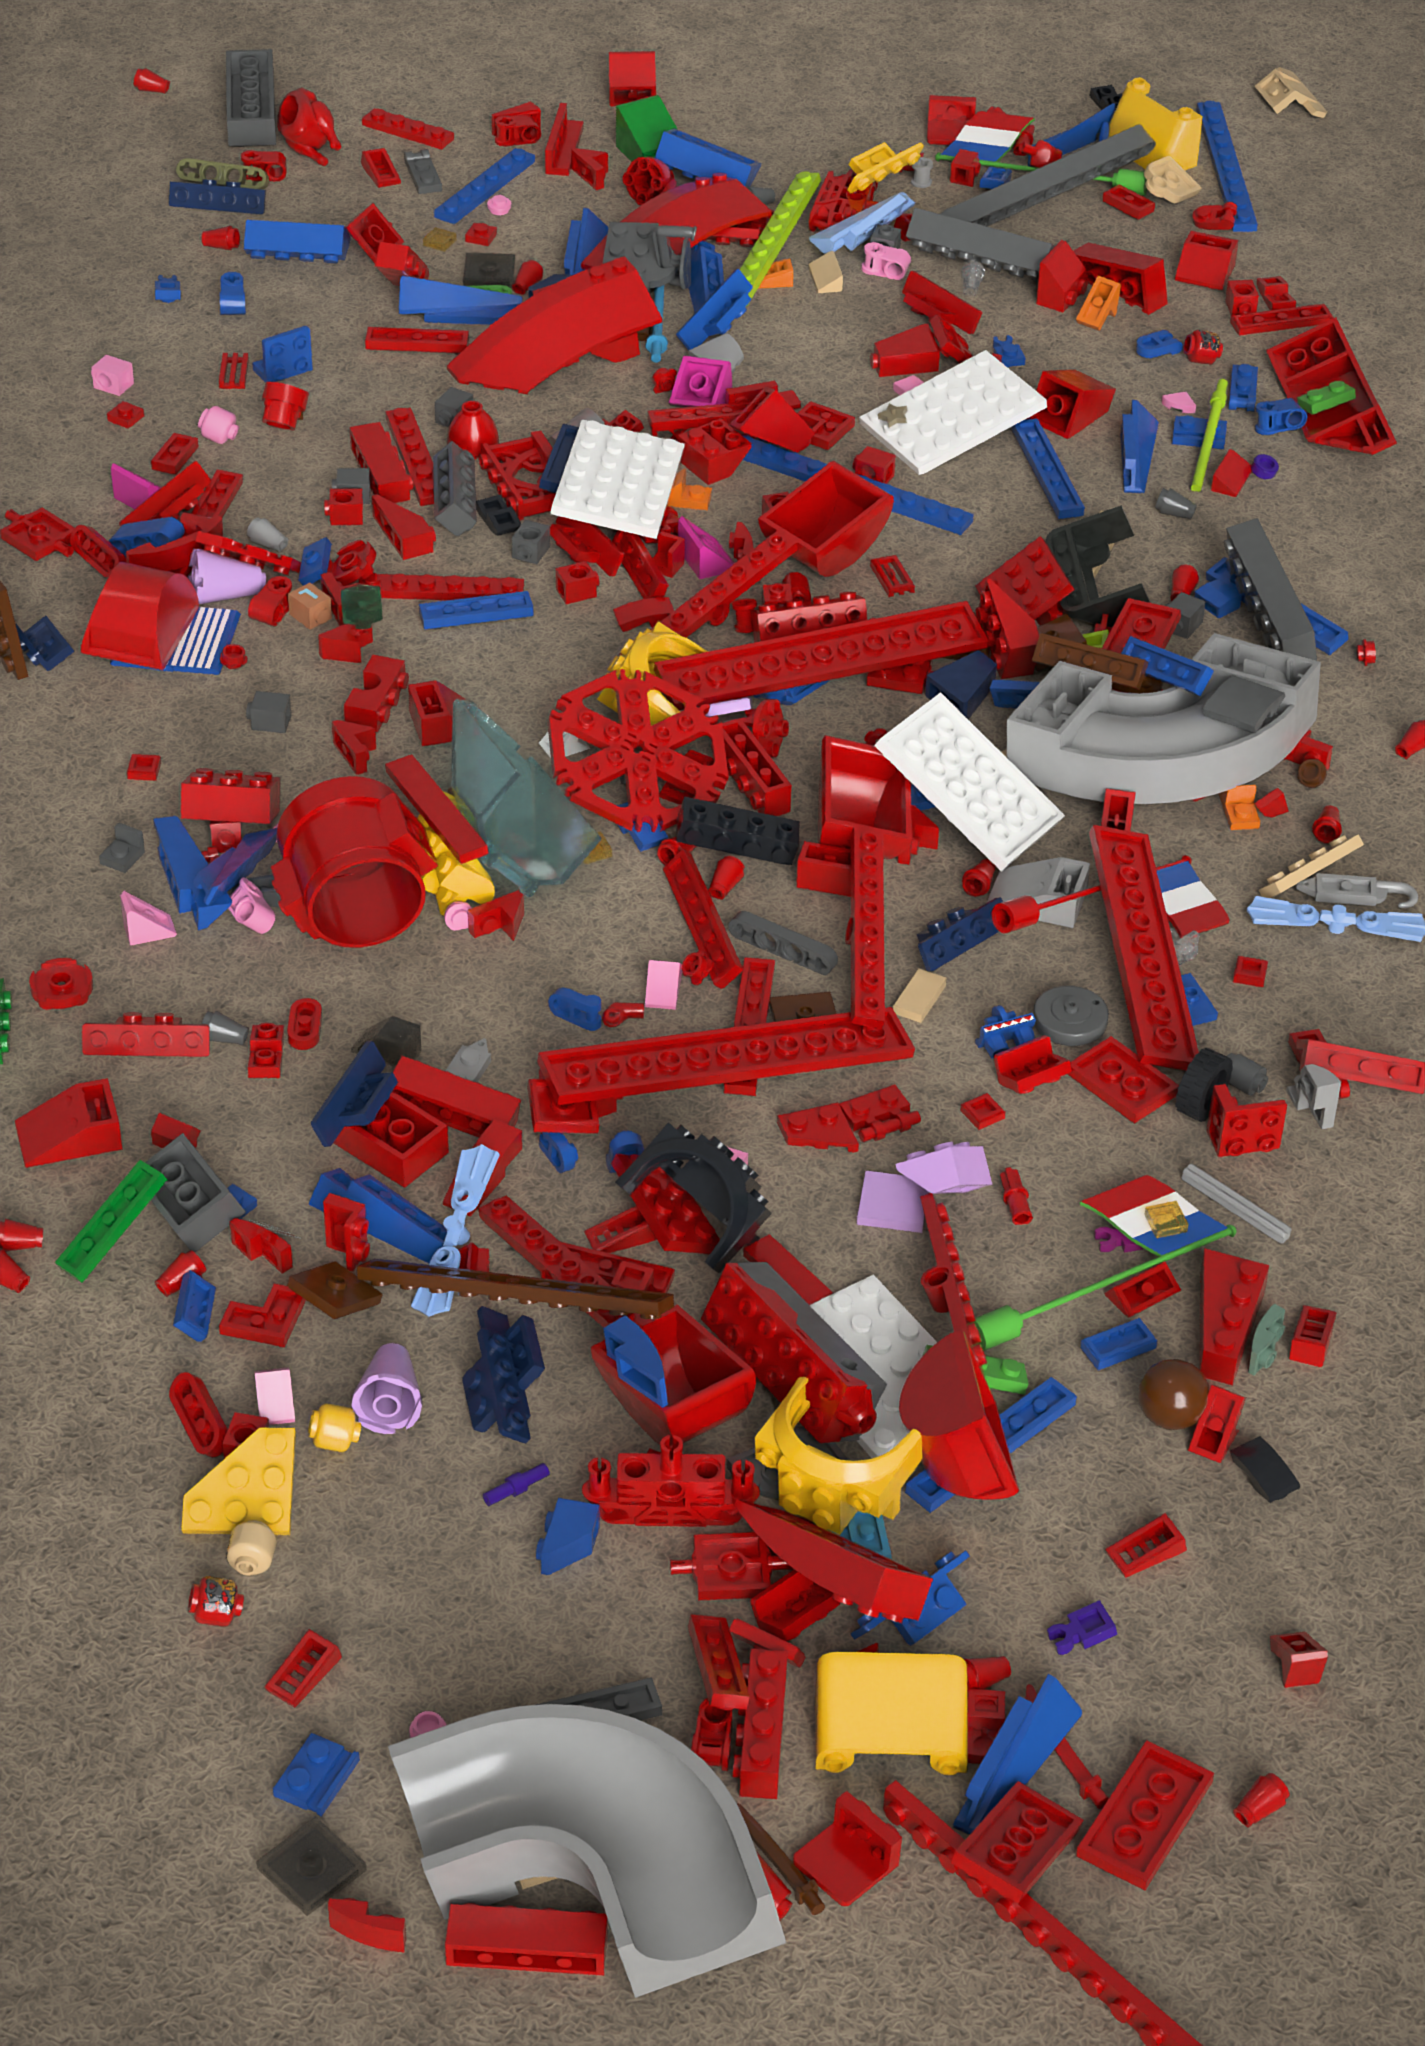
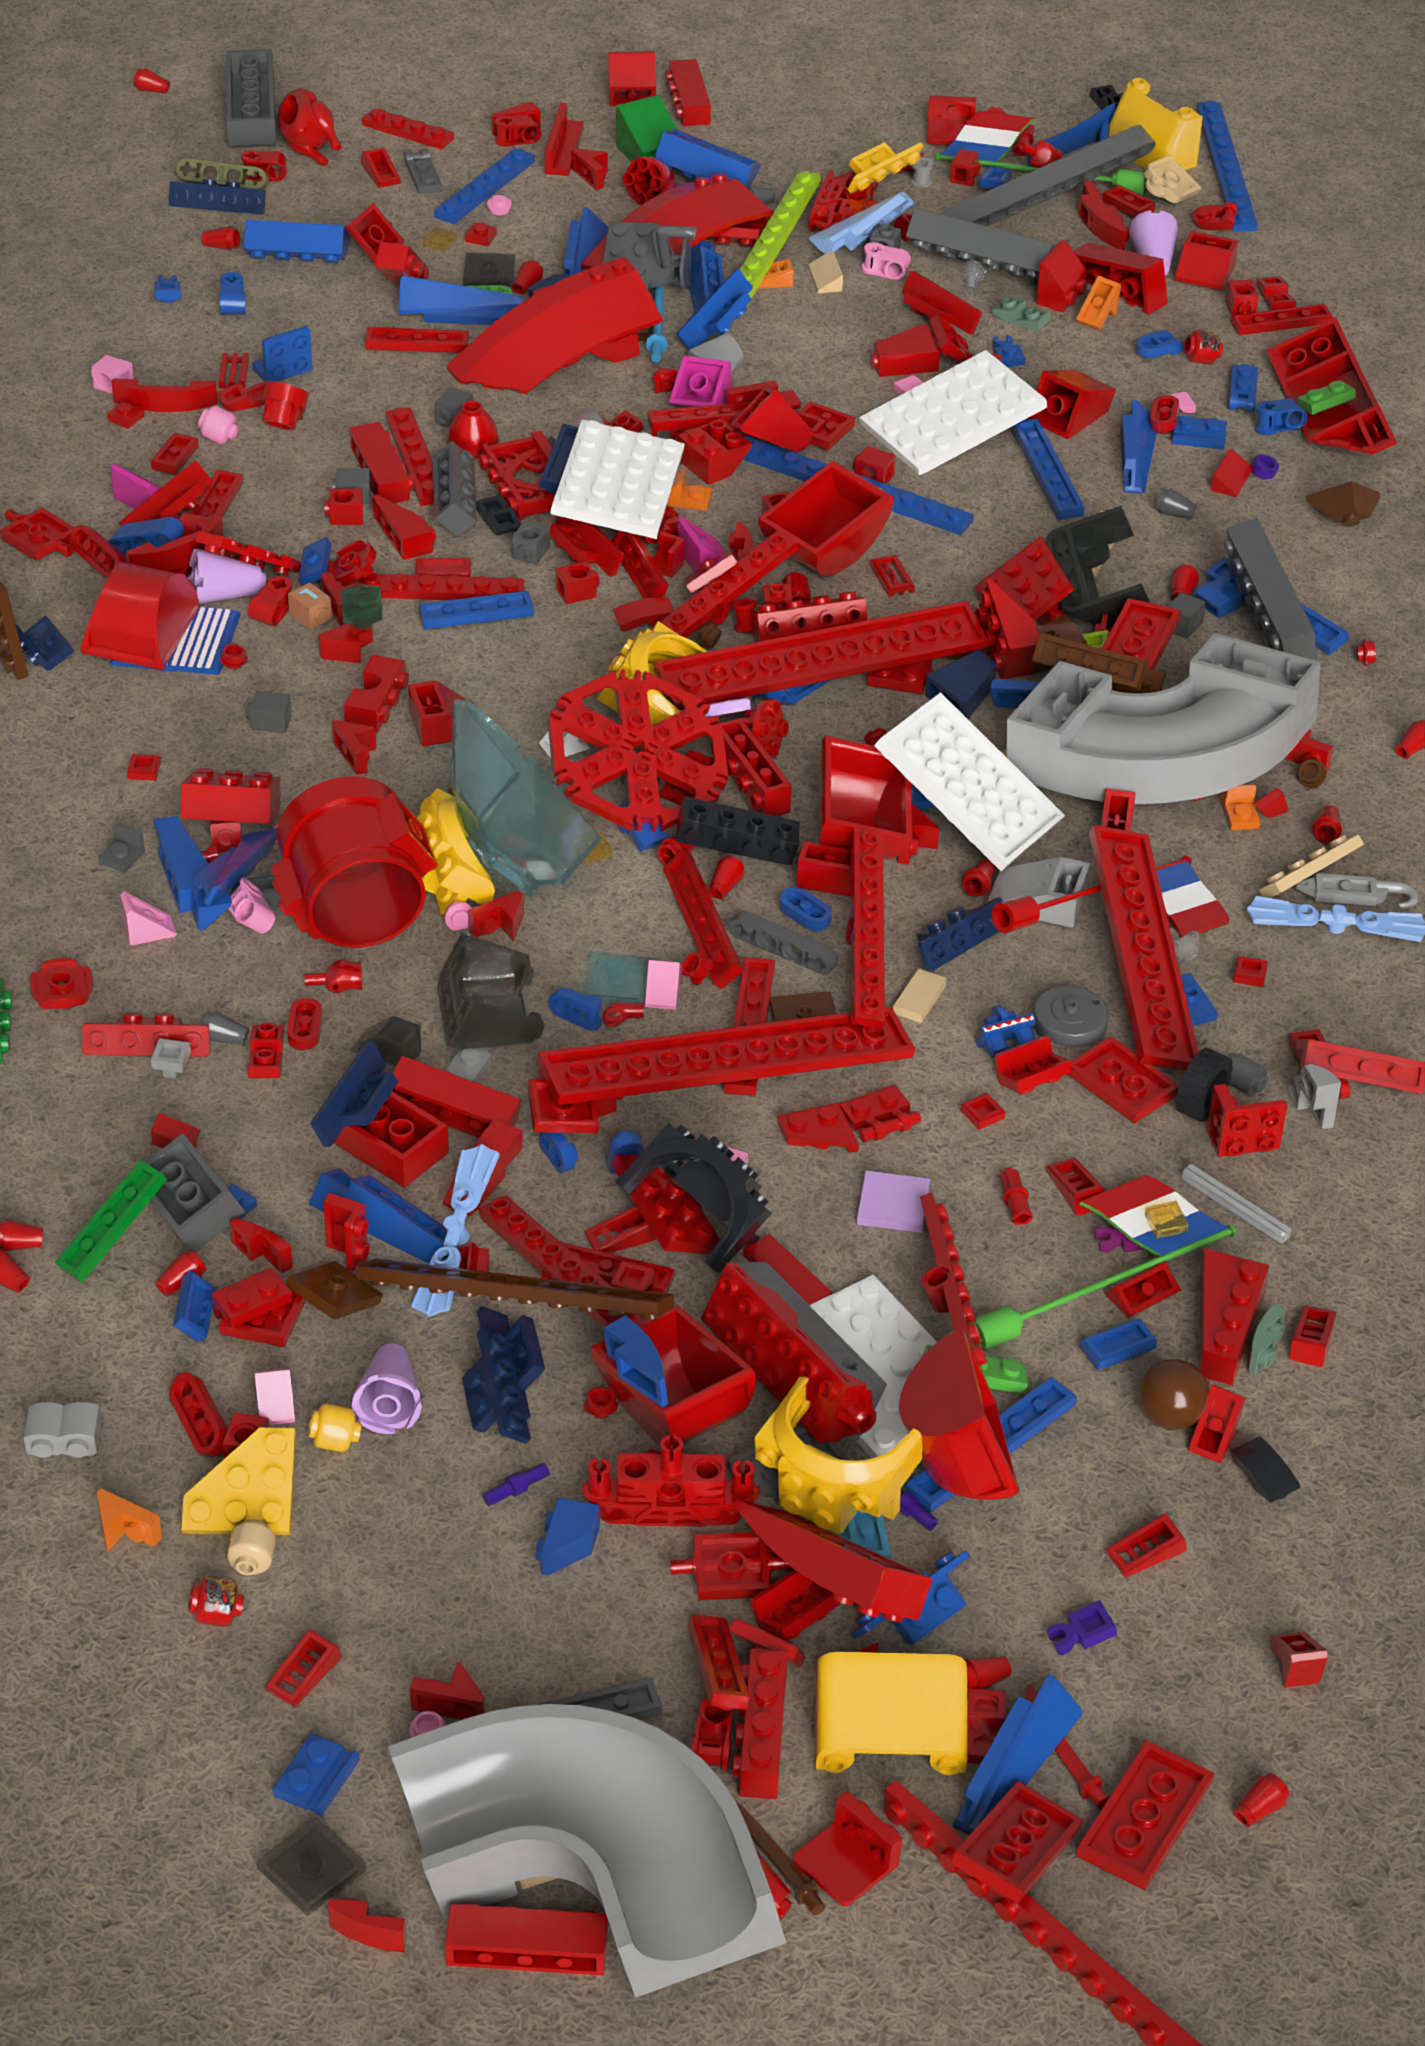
(62, 1429): none -> light grey brick
(70, 1125): red slope -> none
(122, 1517): none -> orange slope
(165, 398): none -> red slope
(170, 1057): none -> light grey tile
(237, 398): none -> red slope
(250, 1297): none -> red bracket
(266, 534): light grey cone -> none
(338, 977): none -> red piece
(436, 809): red tile -> none
(444, 566): none -> red tile
(454, 1700): none -> red slope
(484, 996): none -> clear smoke windscreen
(603, 1396): none -> red plate
(617, 978): none -> clear light blue plate
(688, 92): none -> red brick
(709, 636): none -> reddish brown plate
(710, 570): none -> plate
(805, 909): none -> blue plate
(893, 415): dark tan piece -> none
(911, 1507): none -> dark purple bar
(948, 1168): lavender slope -> none
(1016, 312): none -> sand green slope
(1083, 1187): none -> red slope
(1102, 219): none -> red slope
(1155, 235): none -> lavender cone
(1164, 414): none -> red plate
(1170, 666): blue plate -> none
(1217, 402): lime bar -> none
(1243, 703): dark grey slope -> none
(1283, 87): tan plate -> none
(1346, 502): none -> reddish brown slope

